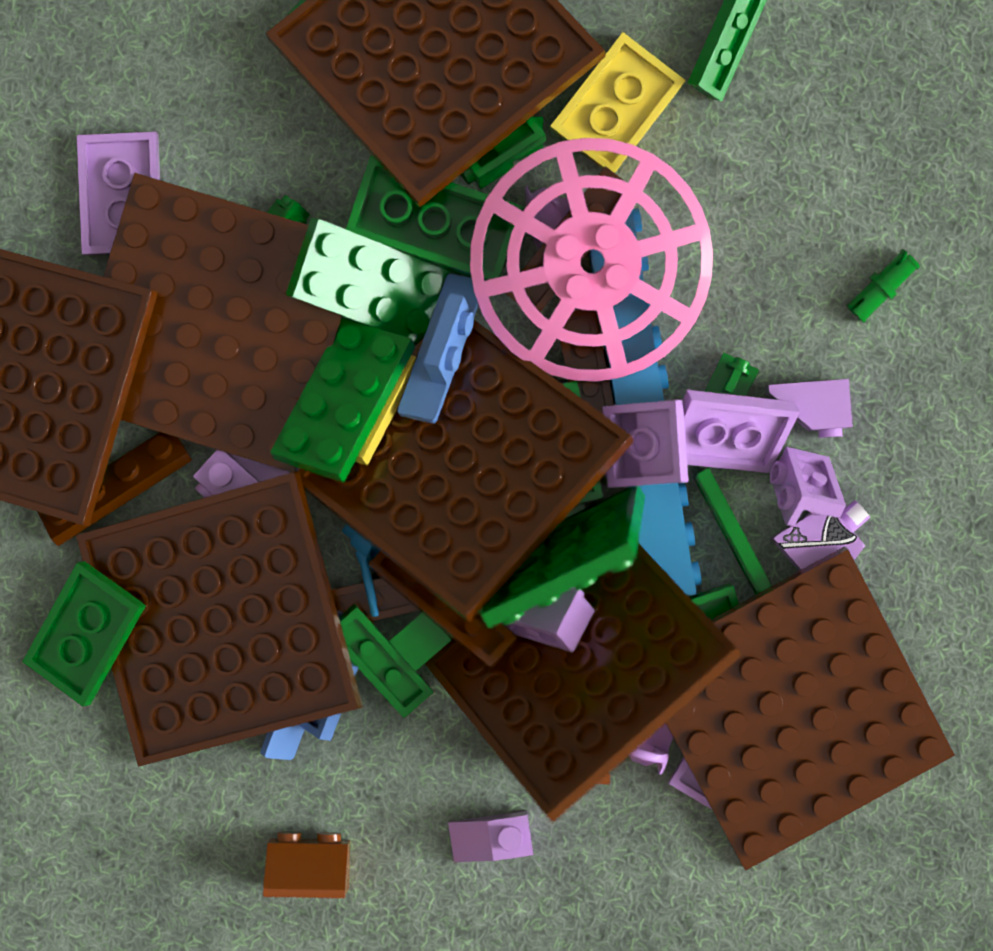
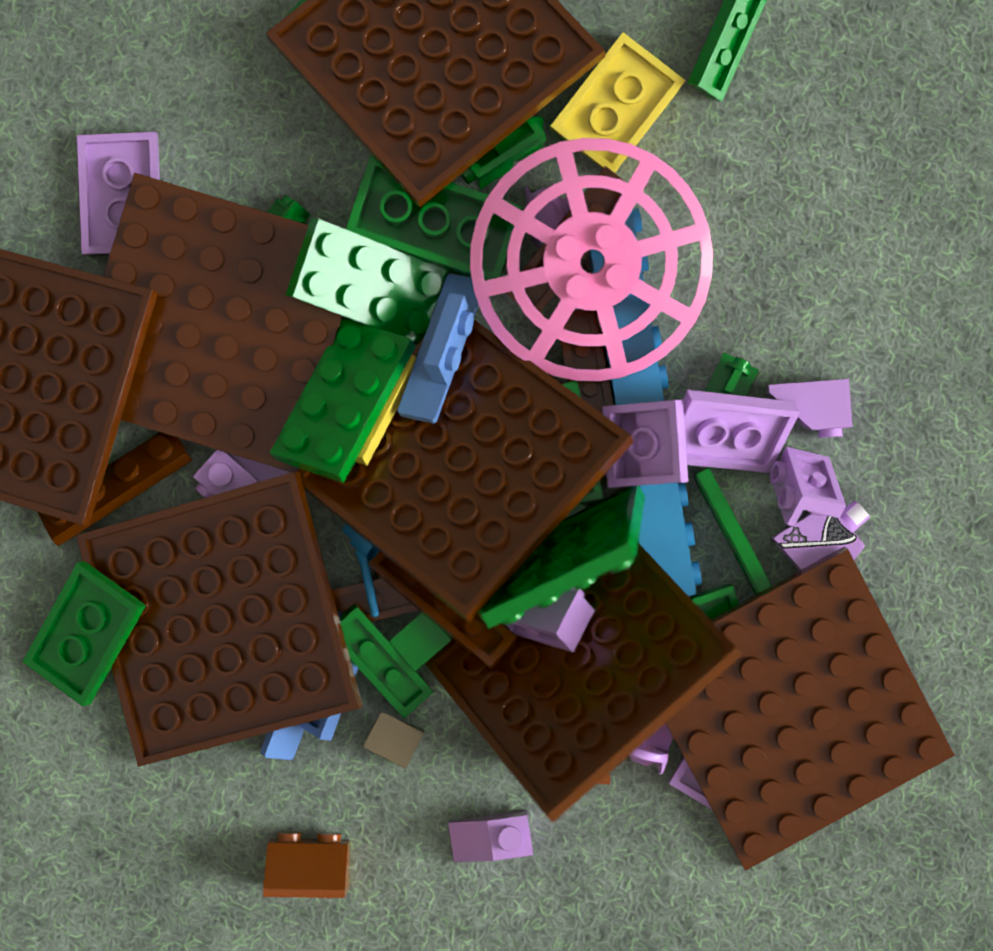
(394, 739): none -> dark tan panel
(883, 285): green pin -> none

